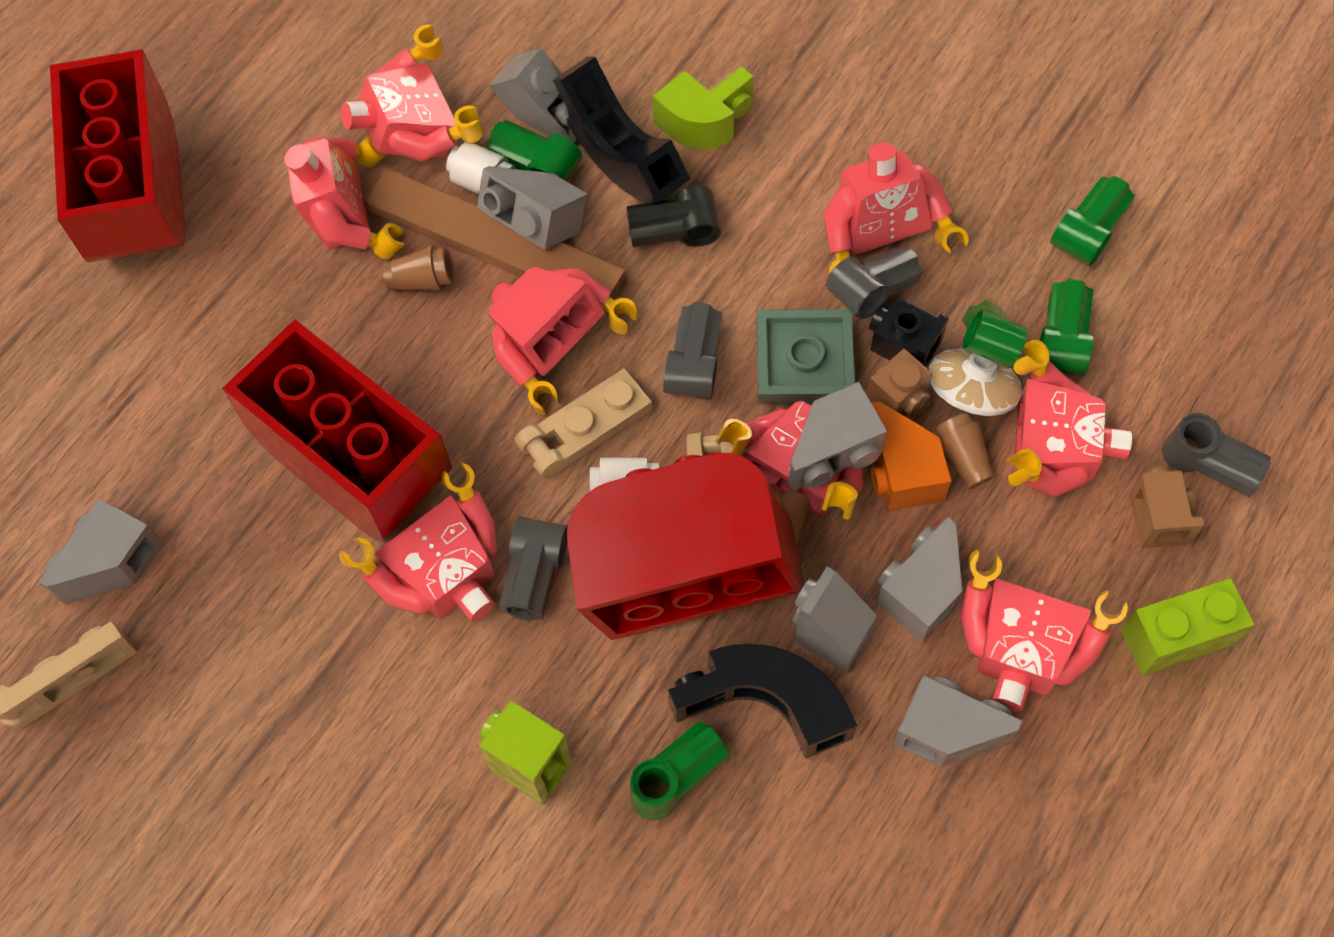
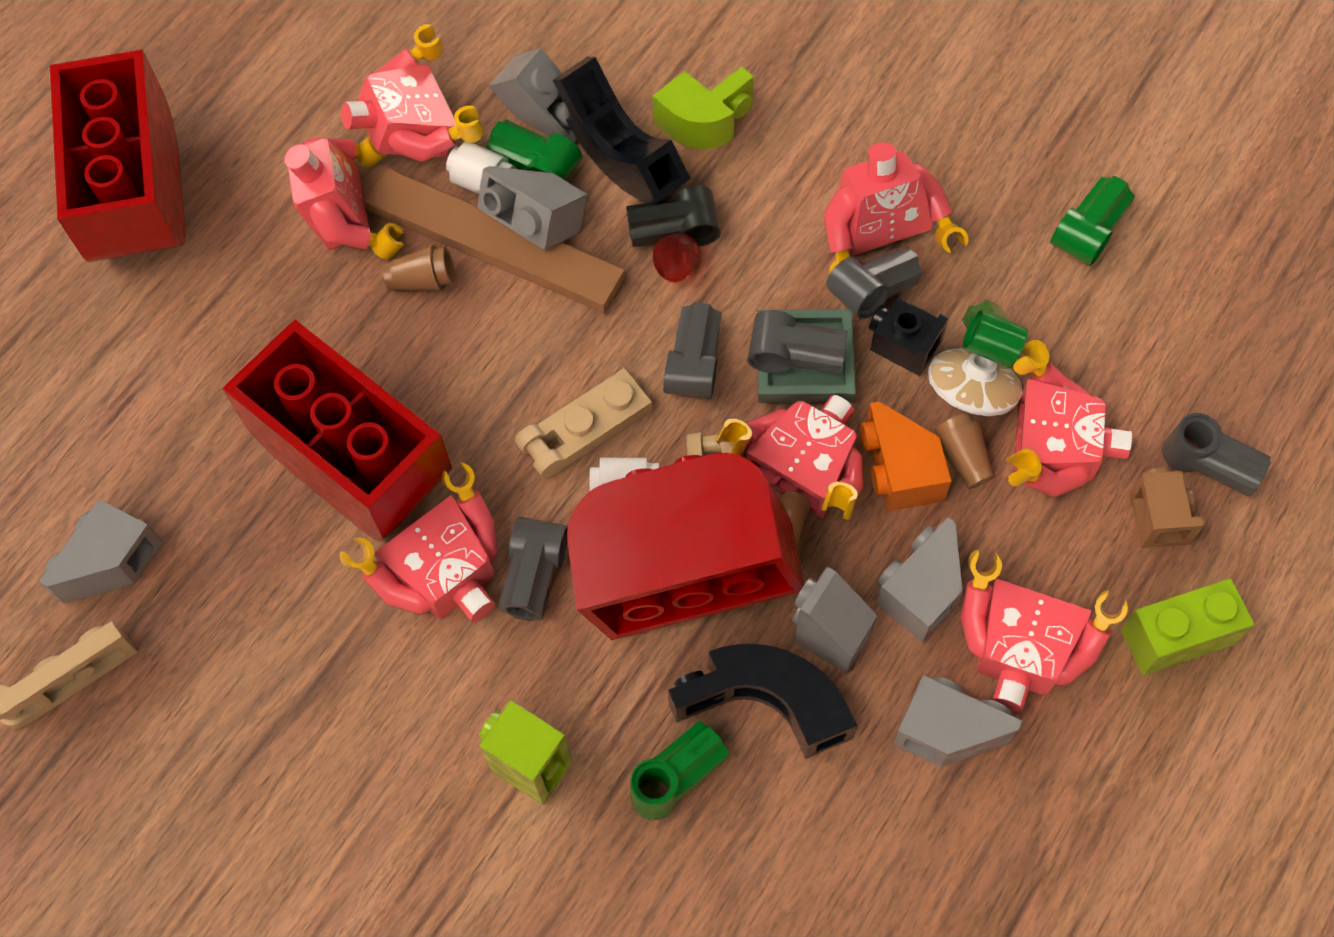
(544, 319): coral torso -> none
(676, 257): none -> clear red tile
(783, 343): none -> dark grey piece
(837, 434): light grey slope -> none
(902, 386): medium nougat brick -> none
(1068, 326): green piece -> none

